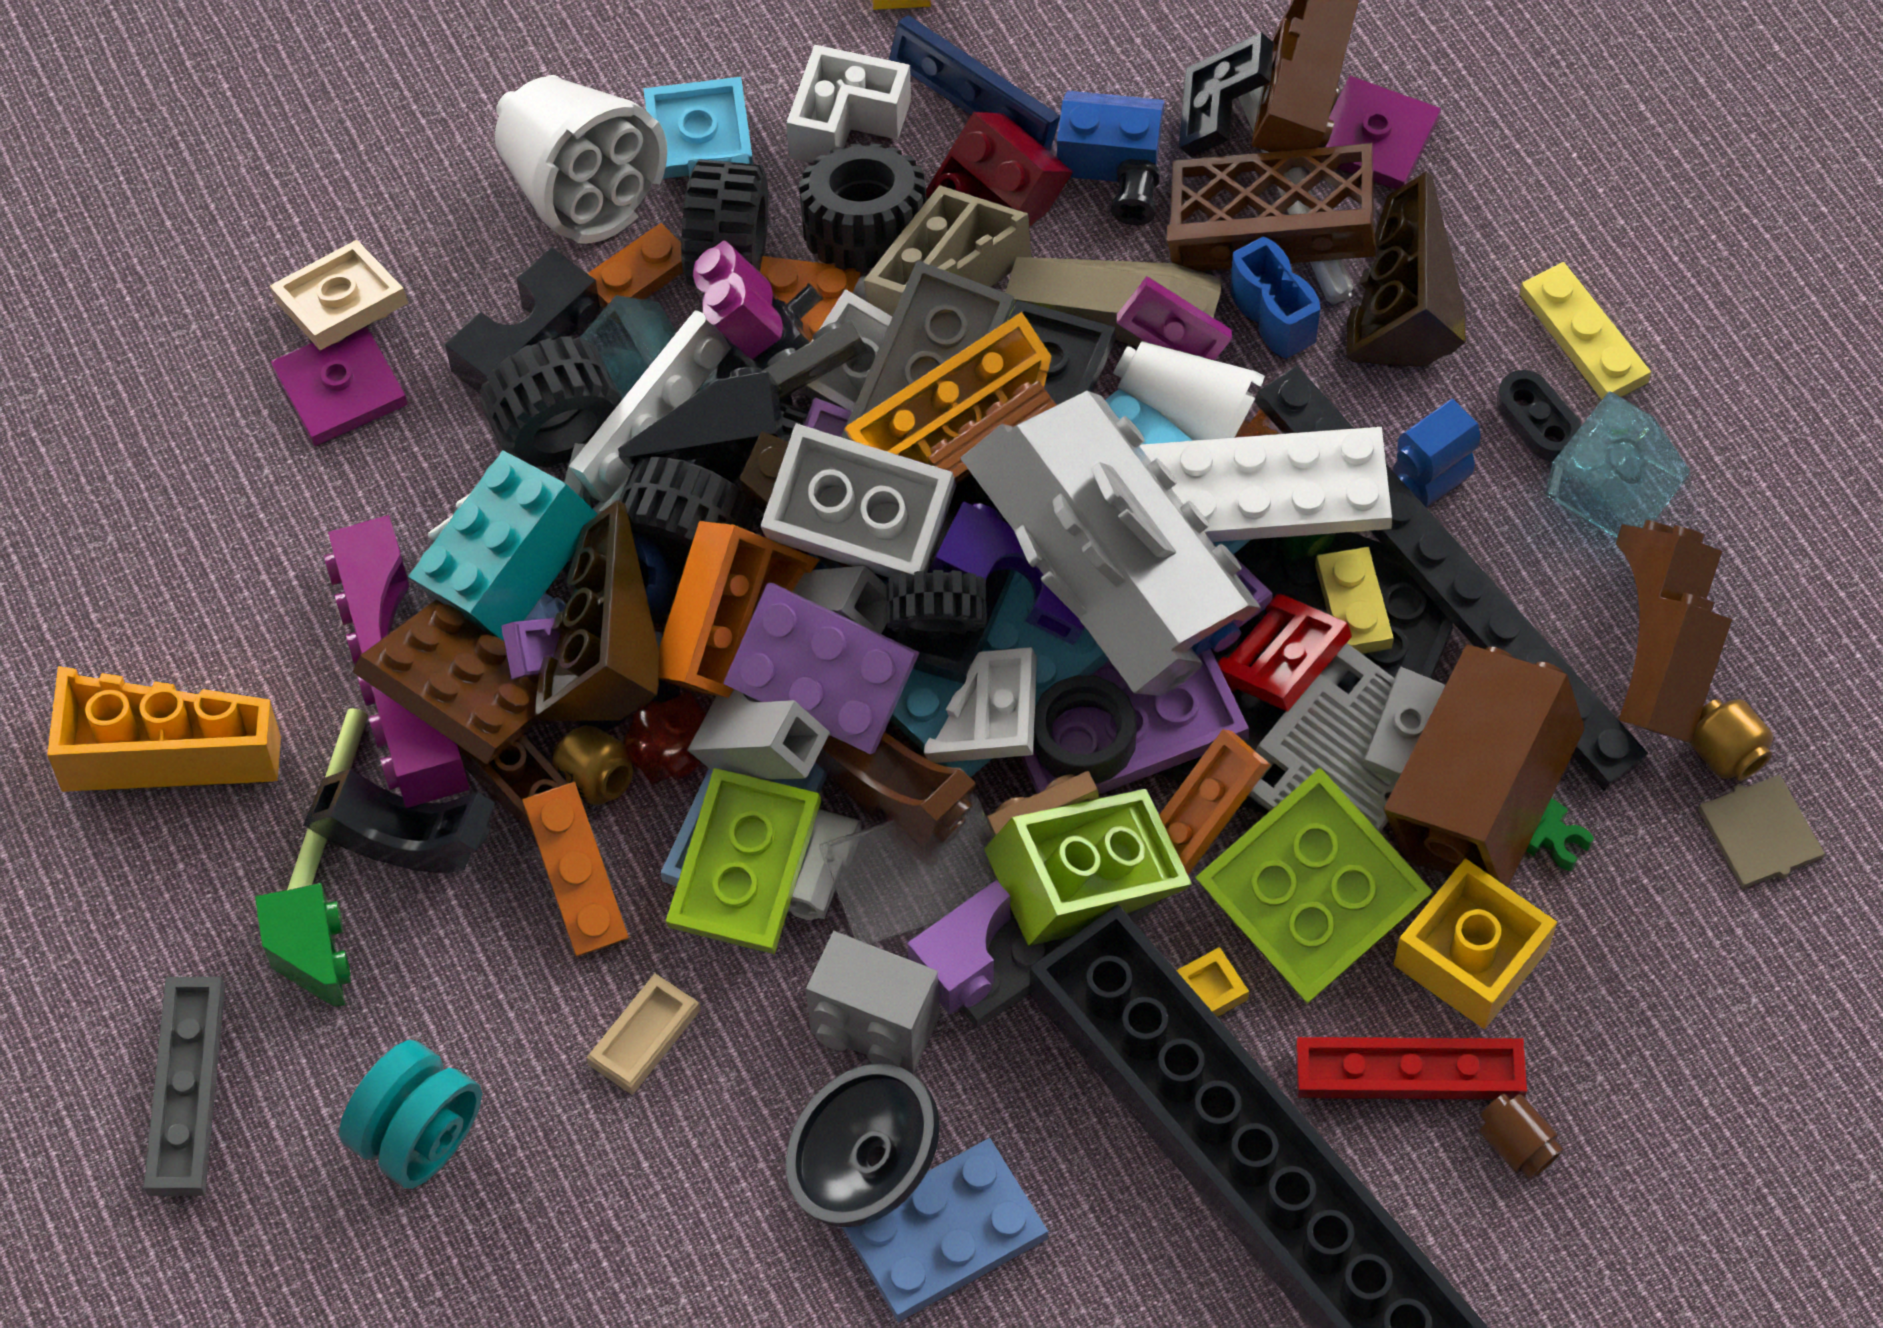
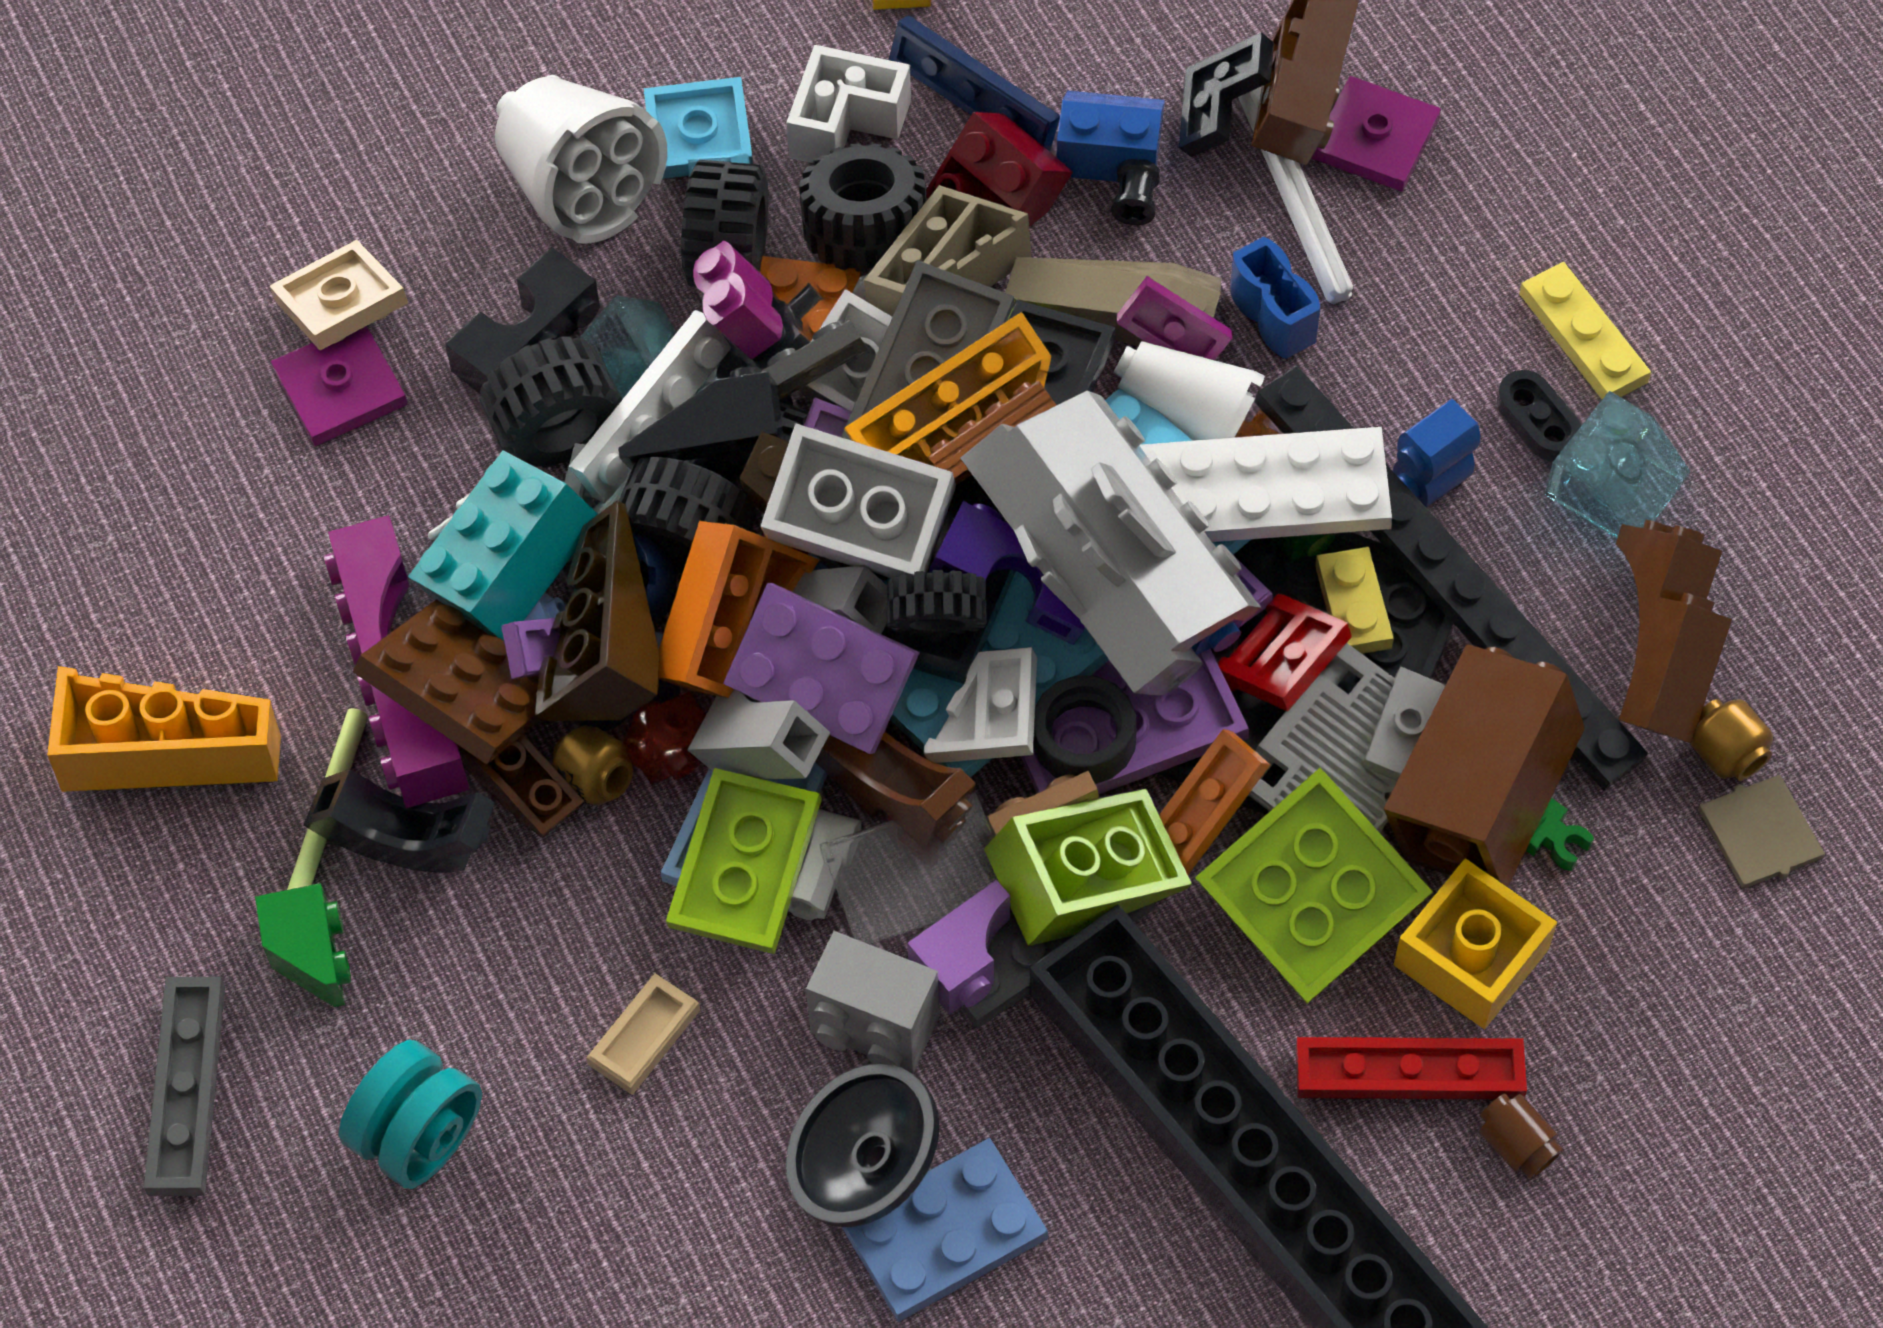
(575, 869): orange plate -> none
(640, 267): orange plate -> none
(1215, 982): yellow plate -> none
(1302, 237): reddish brown fence -> none
(1412, 291): dark brown wedge -> none

